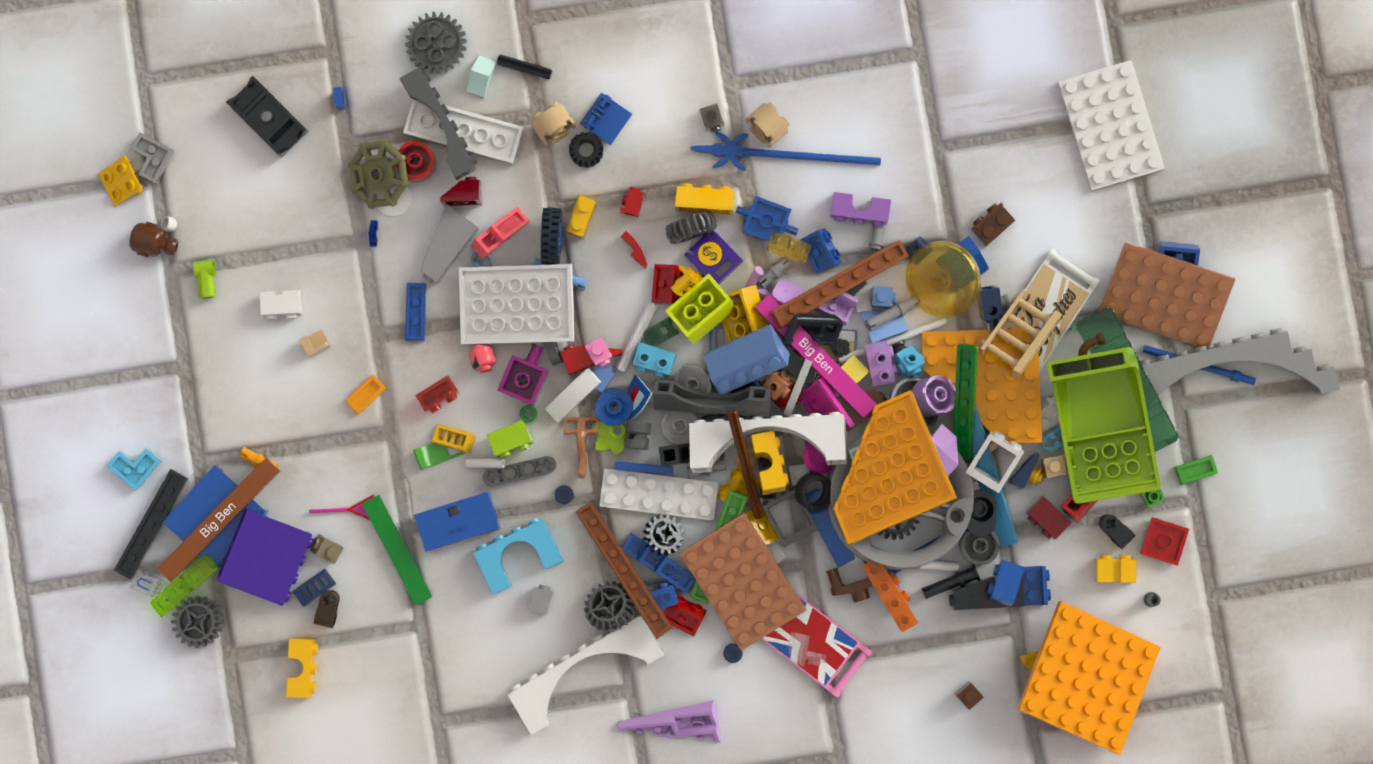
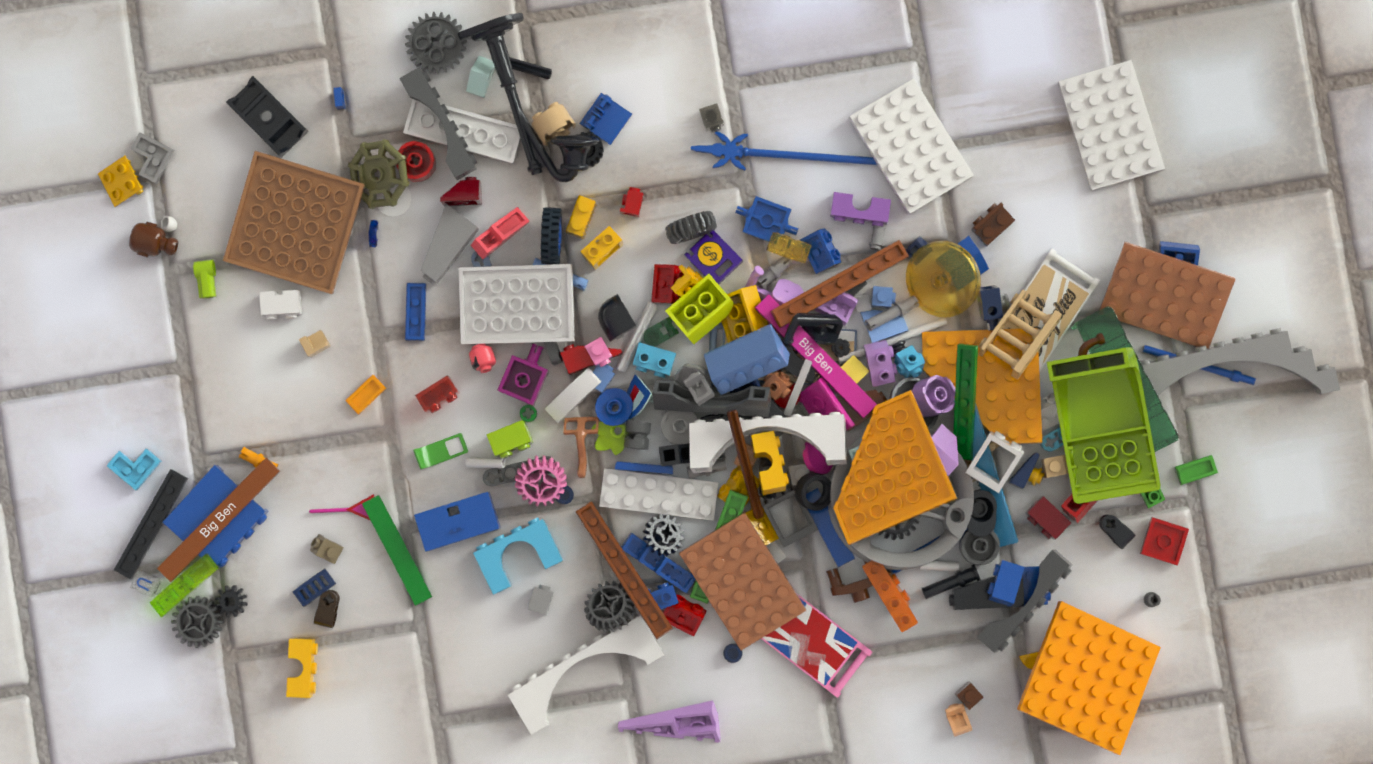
(230, 593): none -> black gear
(264, 557): dark purple panel -> none
(293, 222): none -> medium nougat plate
(468, 444): yellow slope -> none
(526, 477): none -> bright pink gear
(573, 147): none -> black piece
(599, 252): none -> yellow window
(615, 318): none -> black brick
(637, 254): red slope -> none
(699, 387): none -> light grey bracket
(704, 199): yellow slope -> none
(767, 124): tan brick -> none
(911, 146): none -> white plate
(958, 719): none -> light nougat bracket
(1050, 572): none -> dark grey arch
(1115, 570): yellow brick -> none

